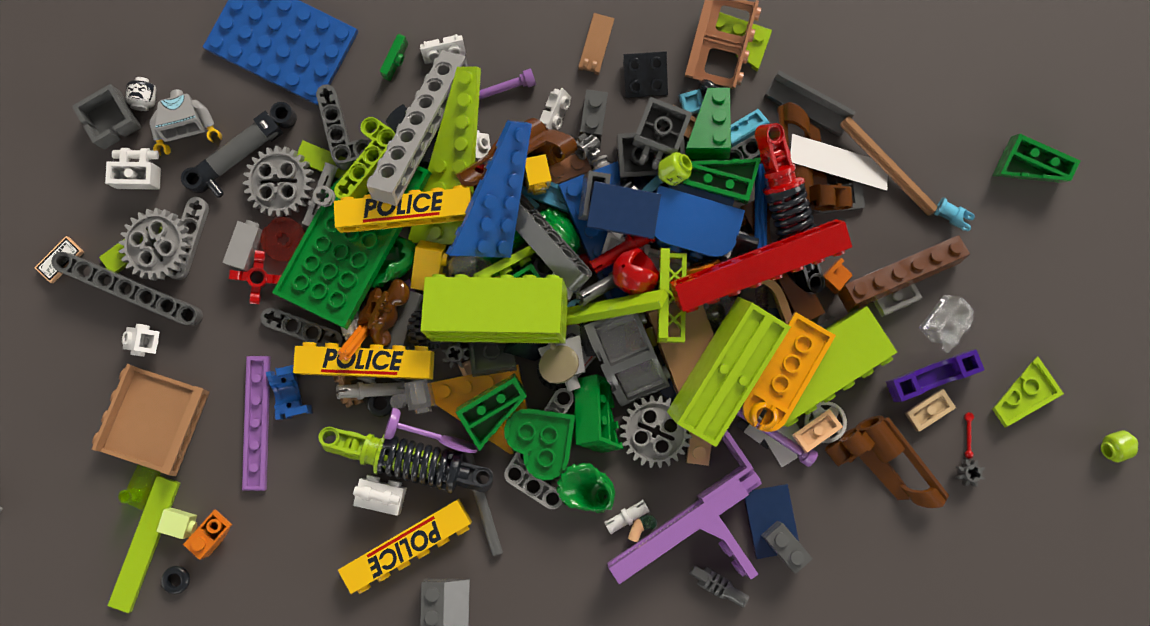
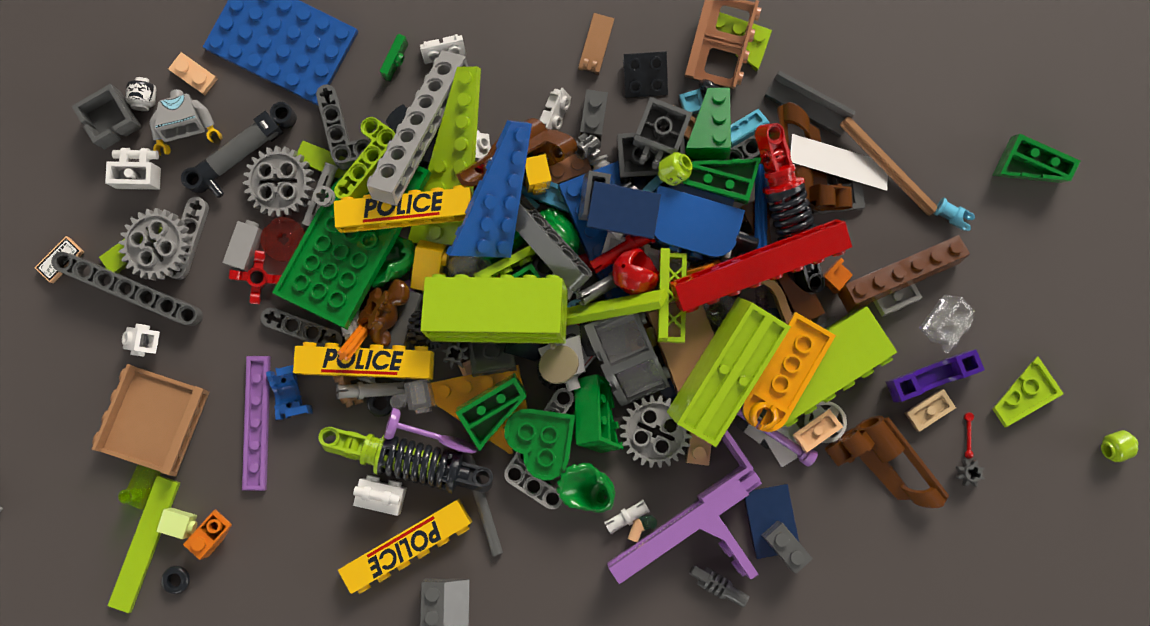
(193, 73): none -> light nougat plate
(525, 79): medium lavender piece -> none

